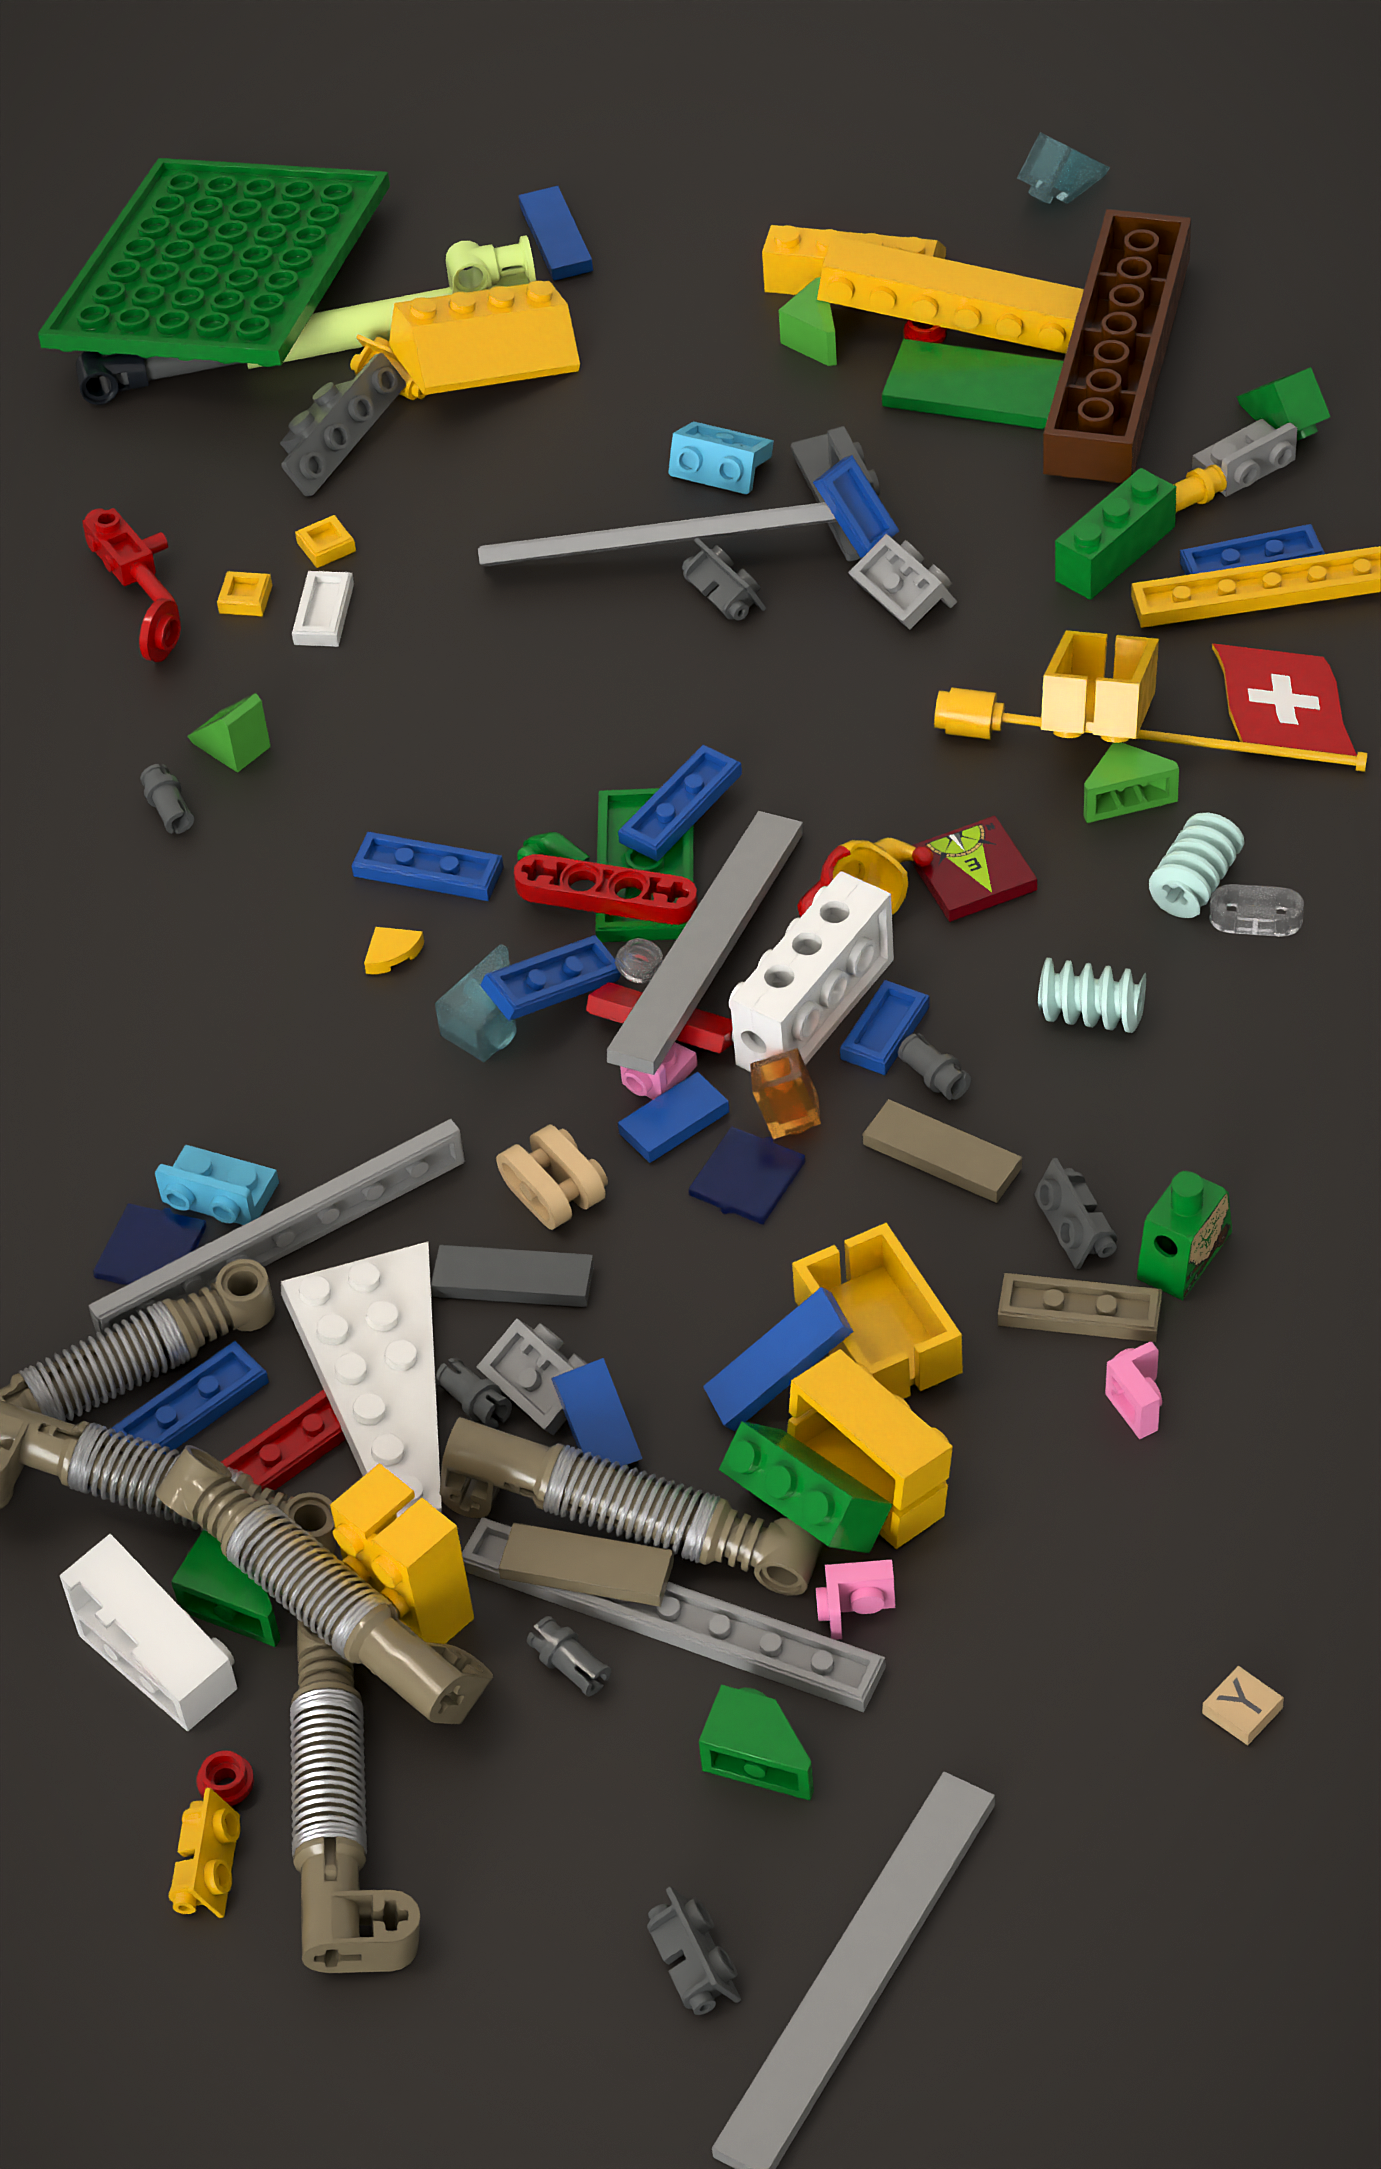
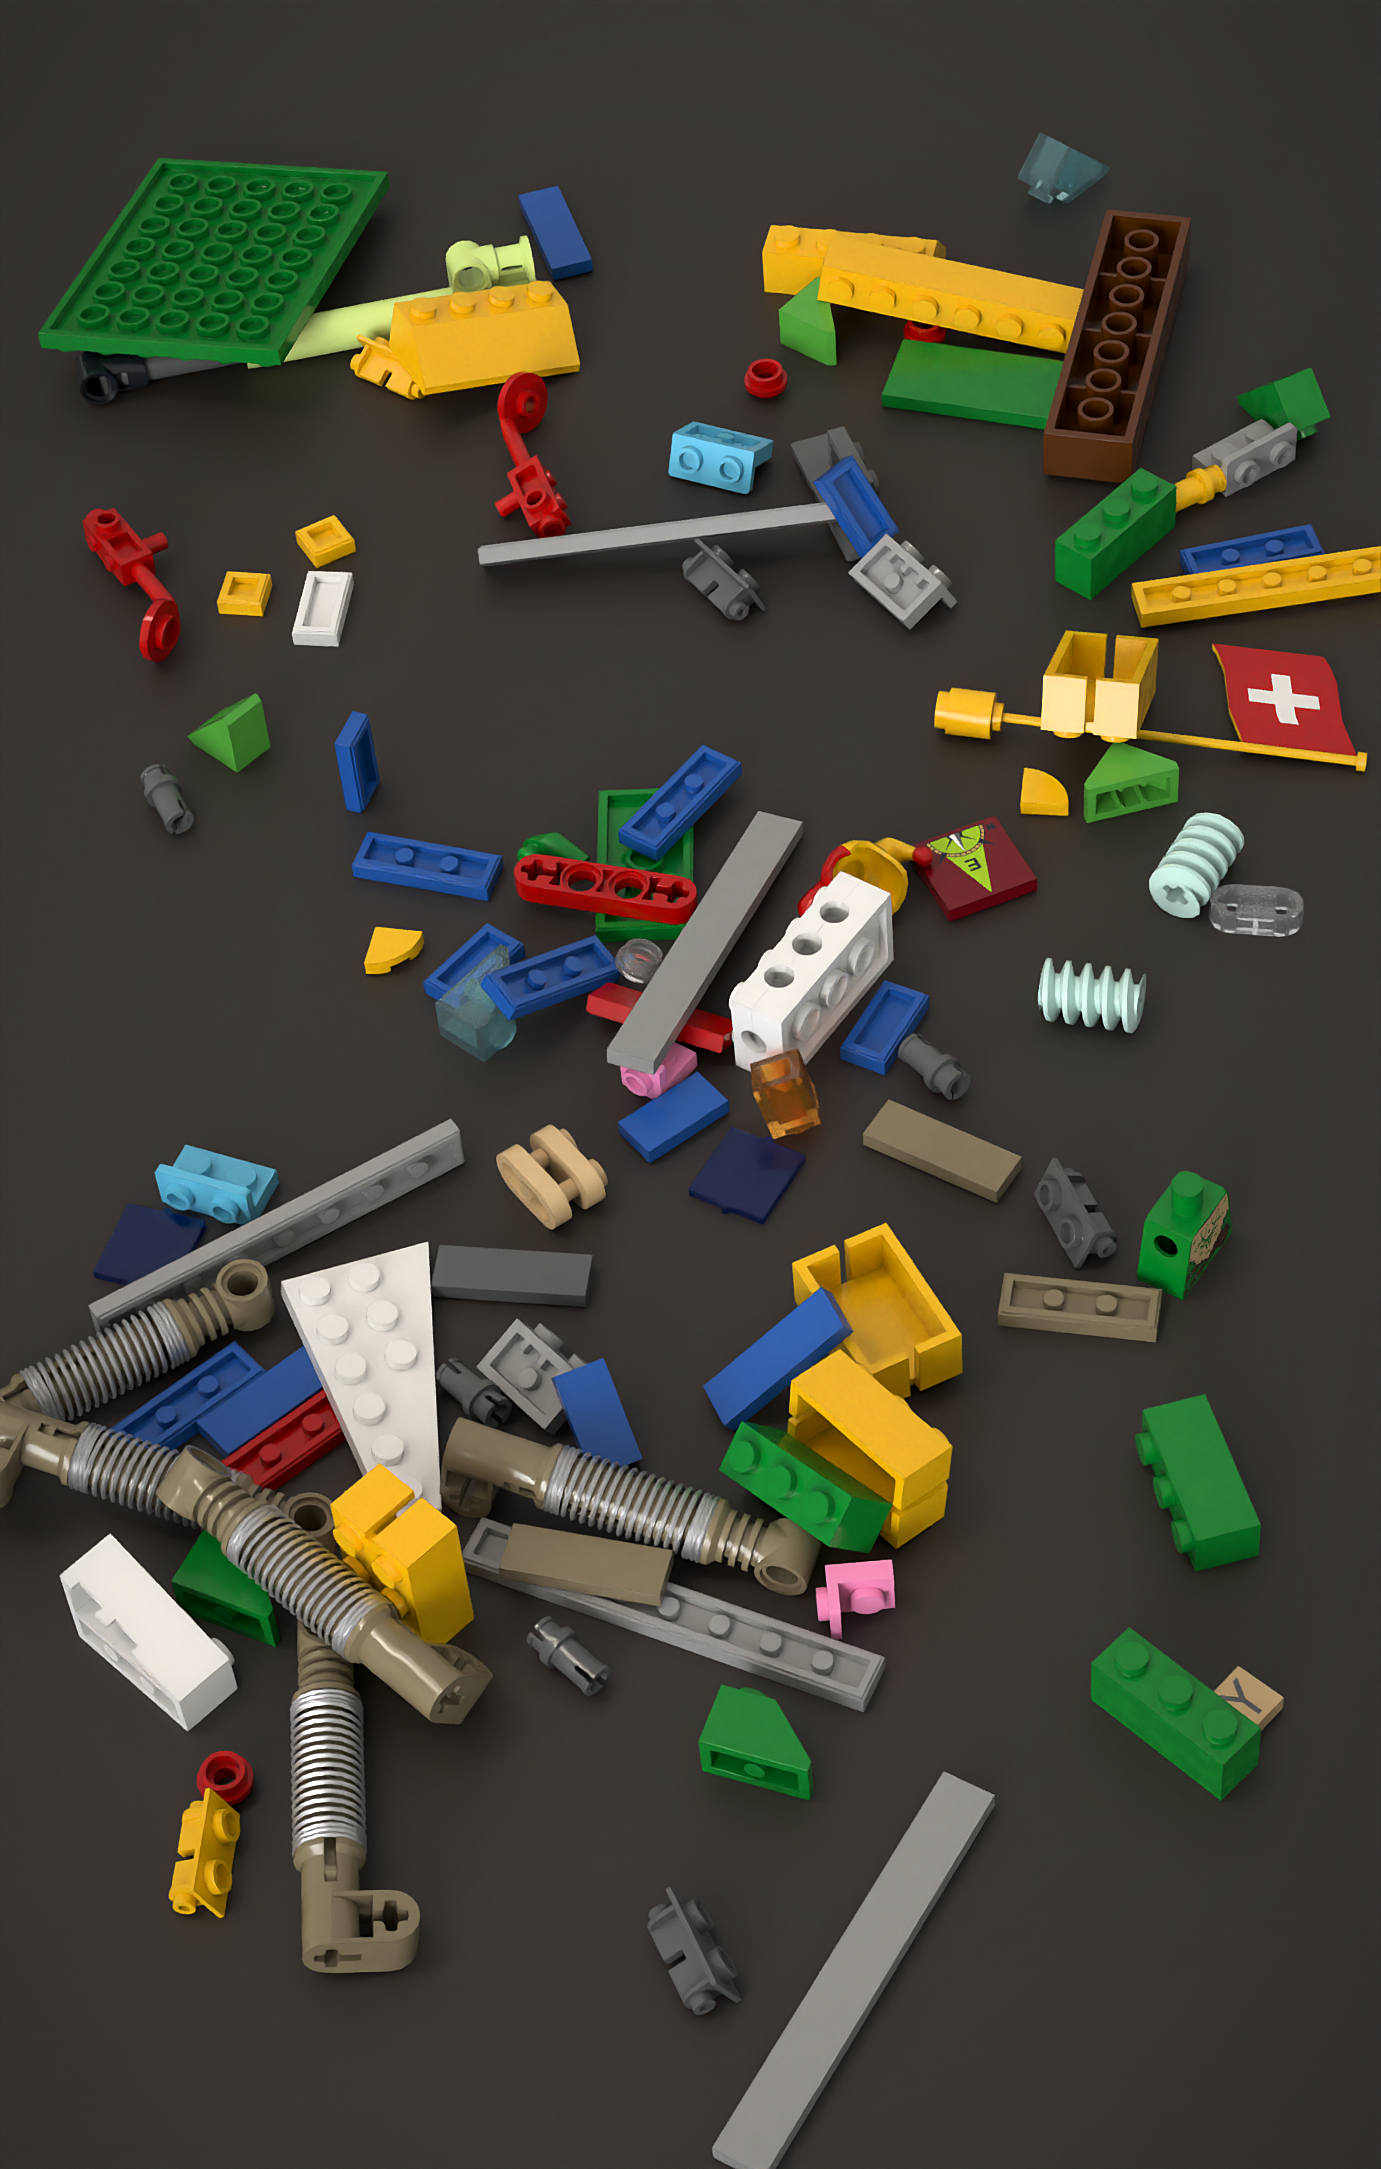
(261, 1403): none -> blue tile
(337, 422): dark grey bracket -> none
(357, 762): none -> blue tile
(468, 957): none -> blue tile
(520, 411): none -> red piece
(765, 378): none -> red plate
(1042, 794): none -> yellow tile
(1133, 1389): bright pink bracket -> none
(1175, 1713): none -> green brick
(1198, 1483): none -> green brick

